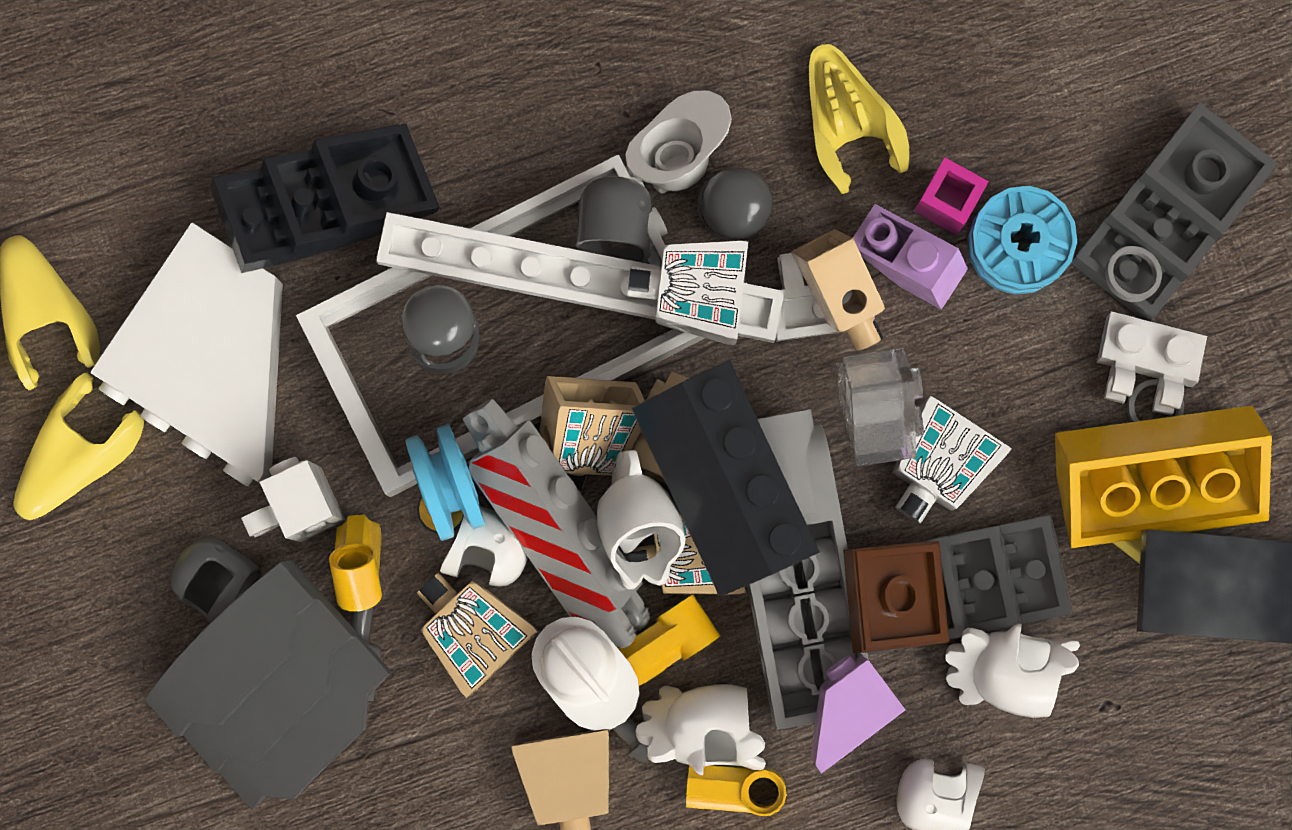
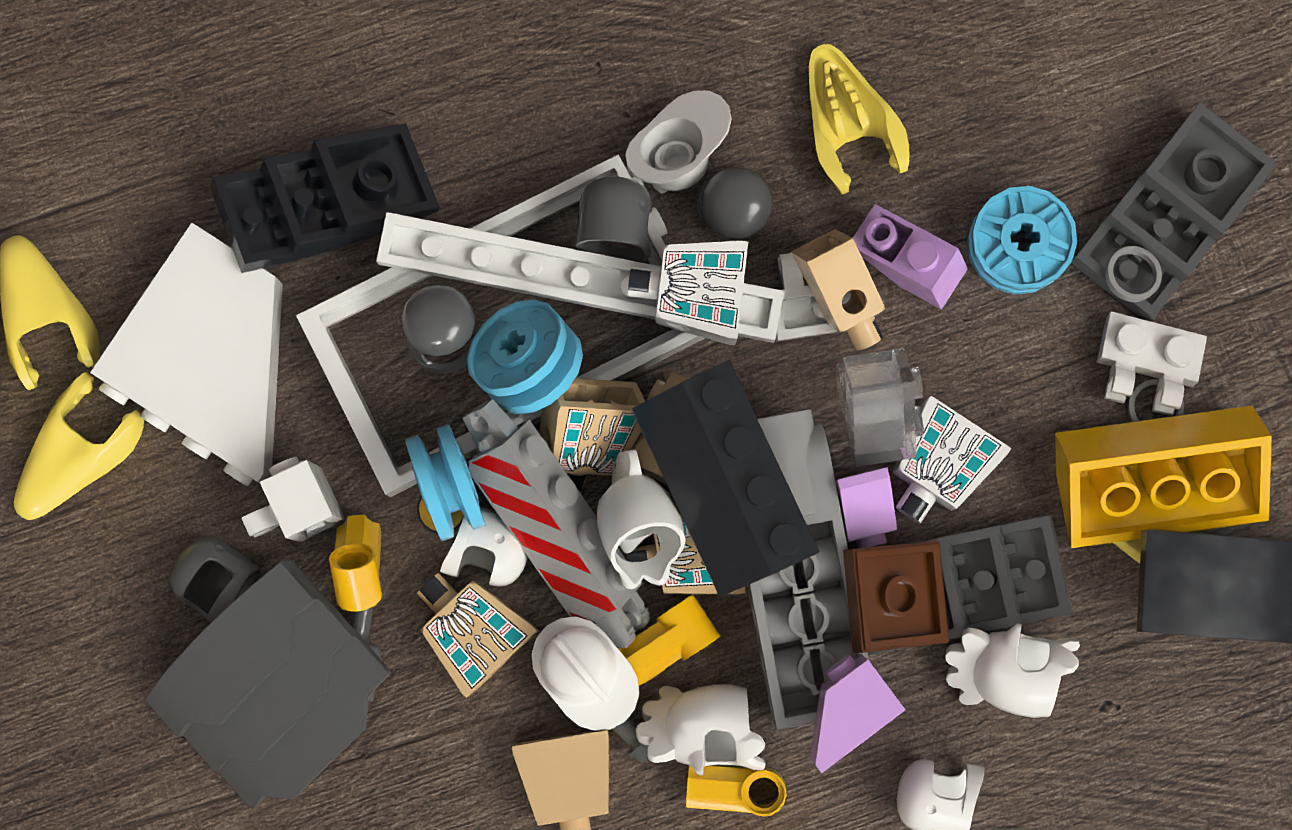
(525, 356): none -> medium azure wheel
(867, 507): none -> lavender slope
(950, 196): dark pink brick -> none

